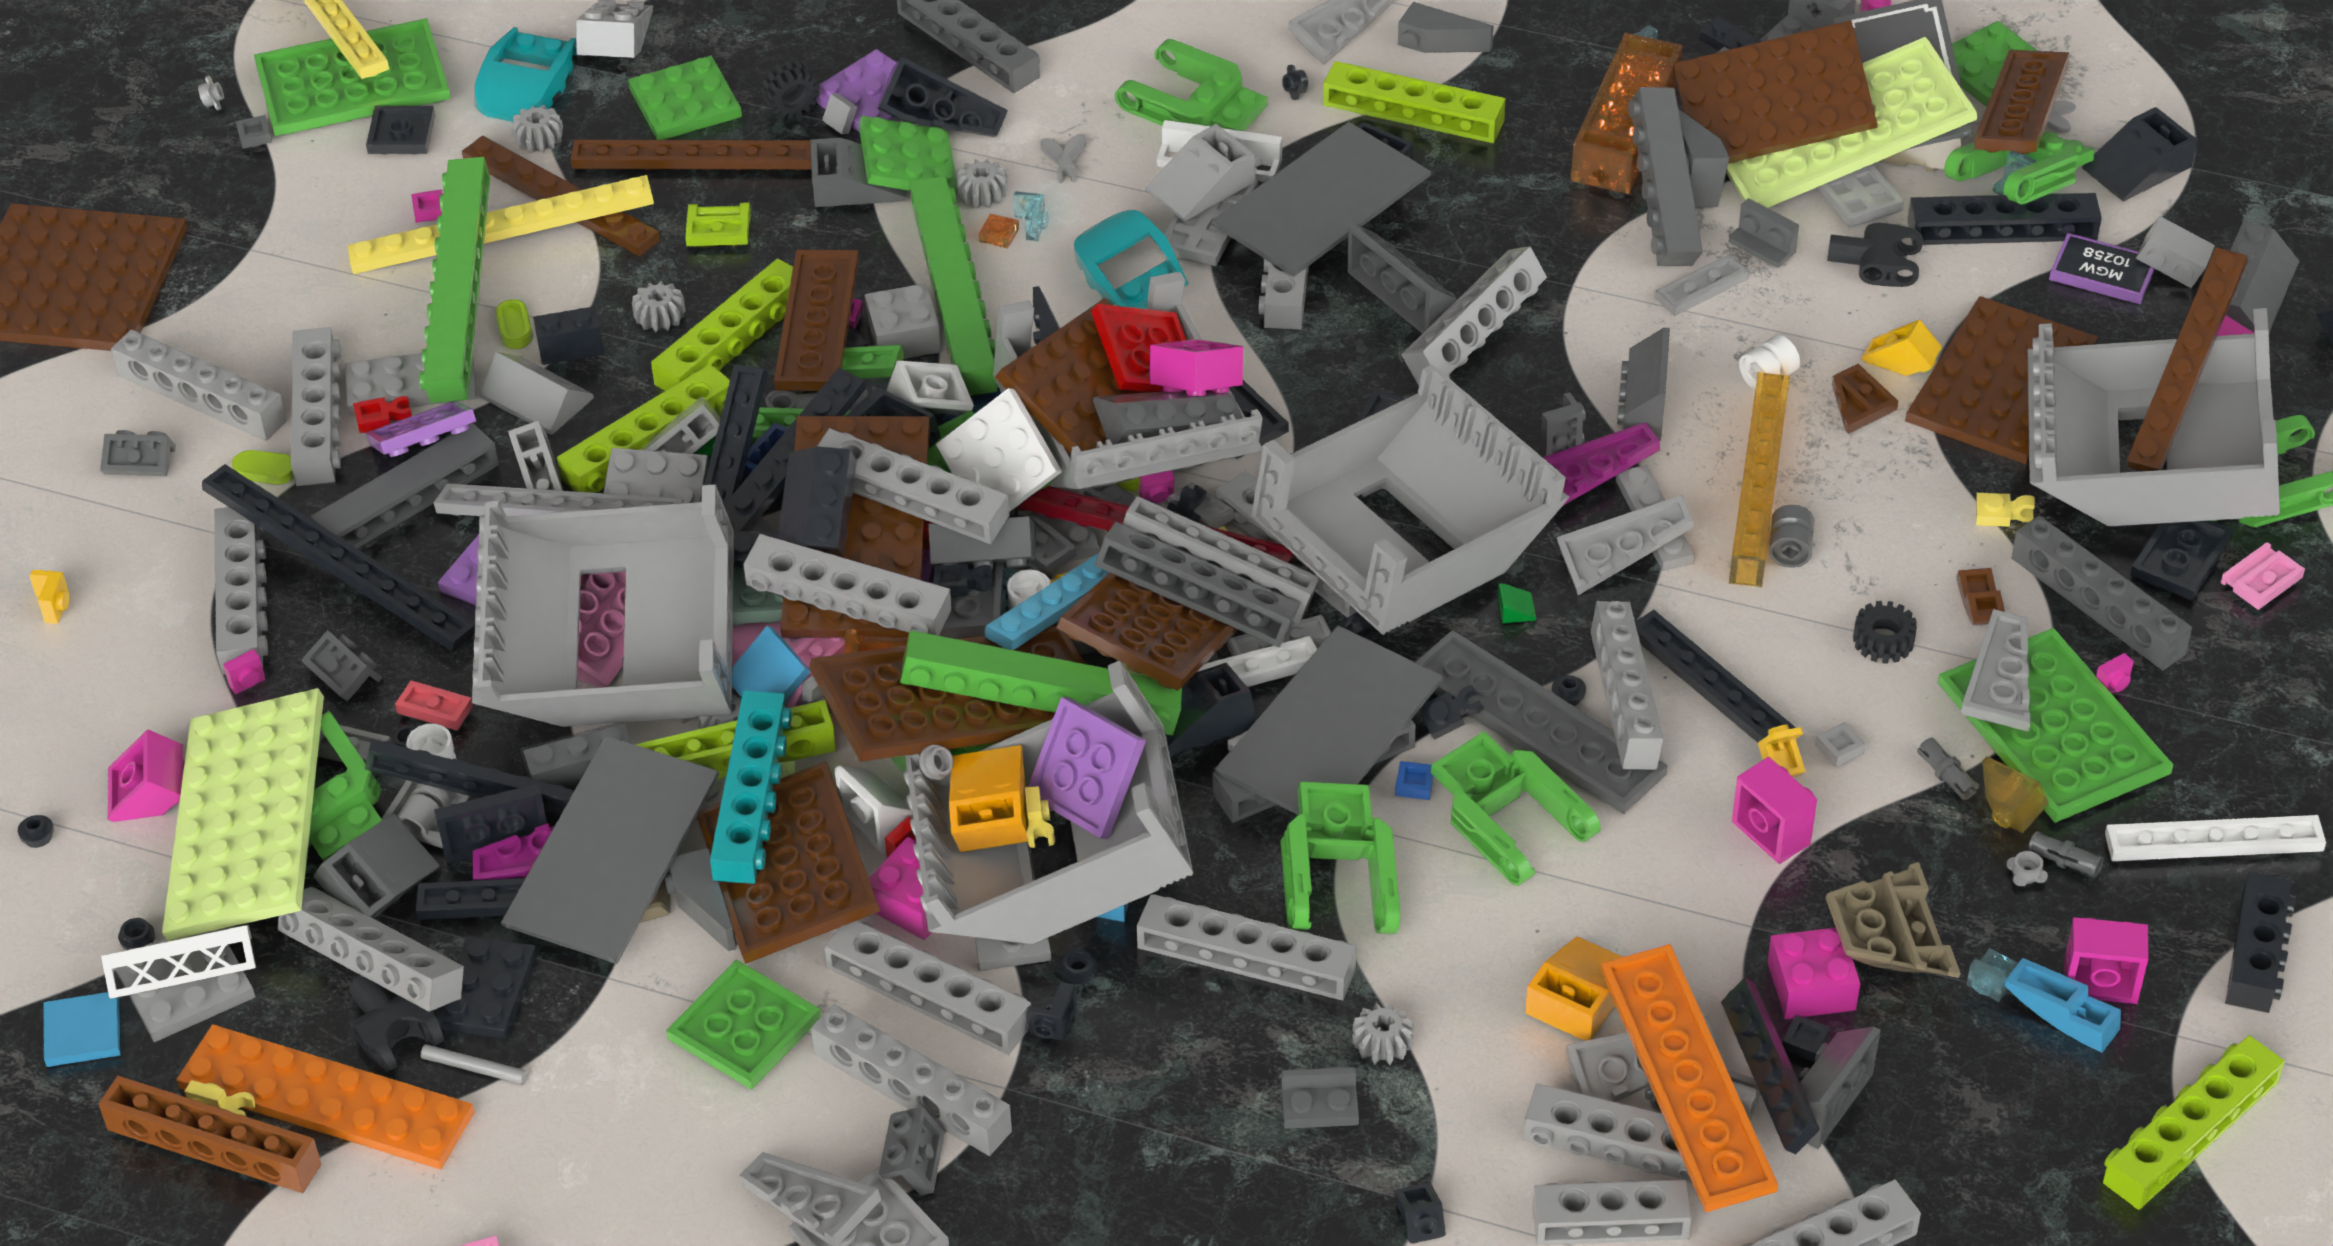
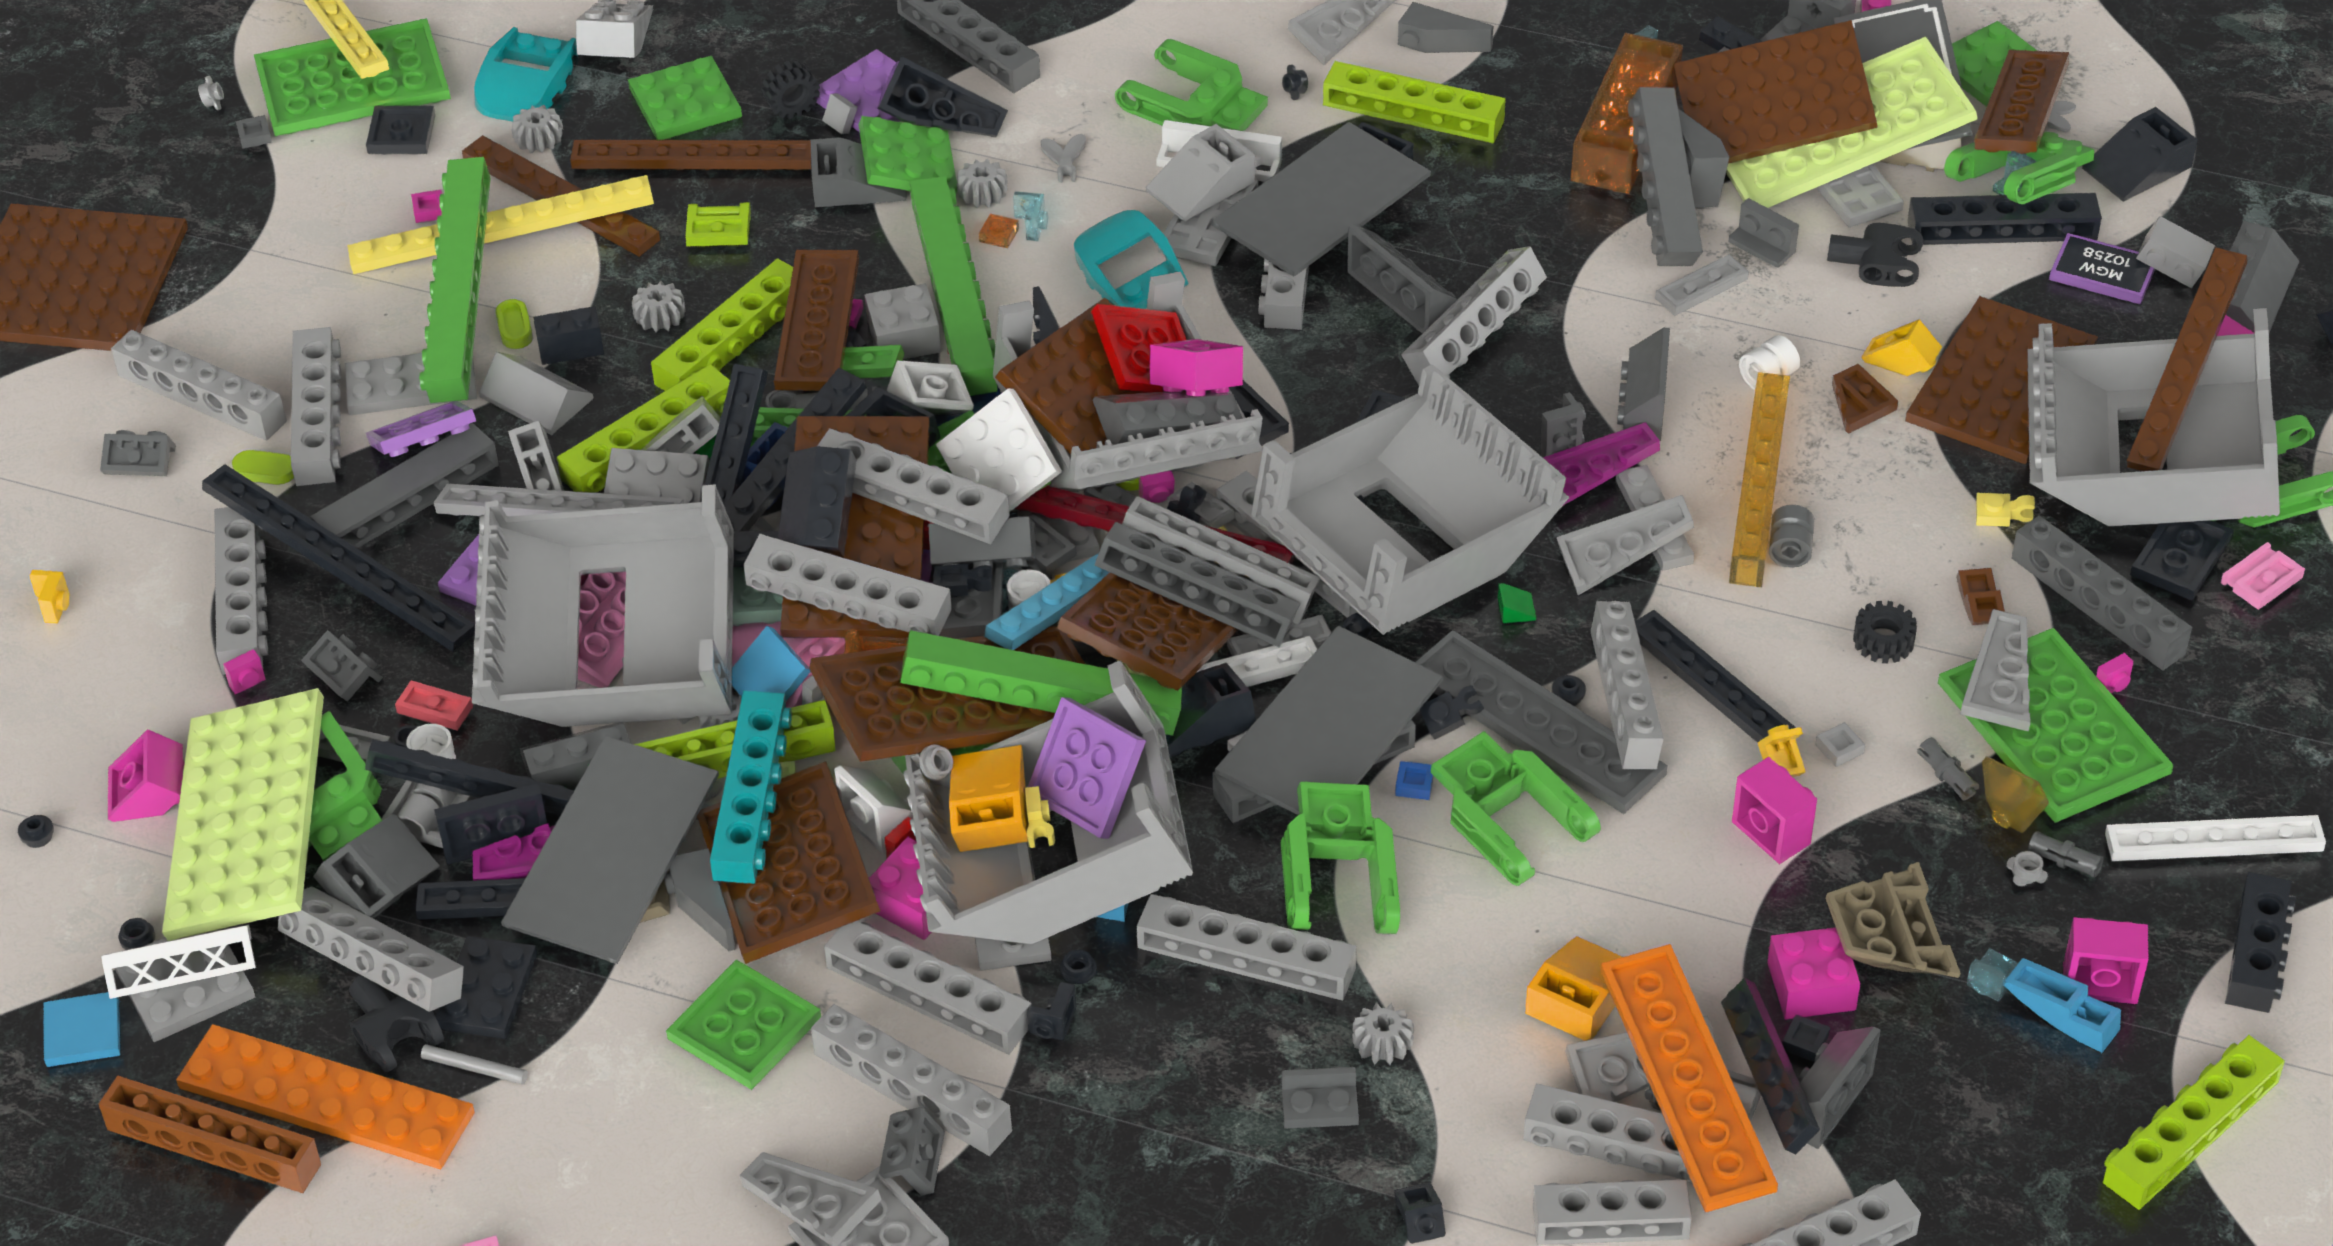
(216, 1096): light yellow plate -> none
(378, 413): red plate -> none

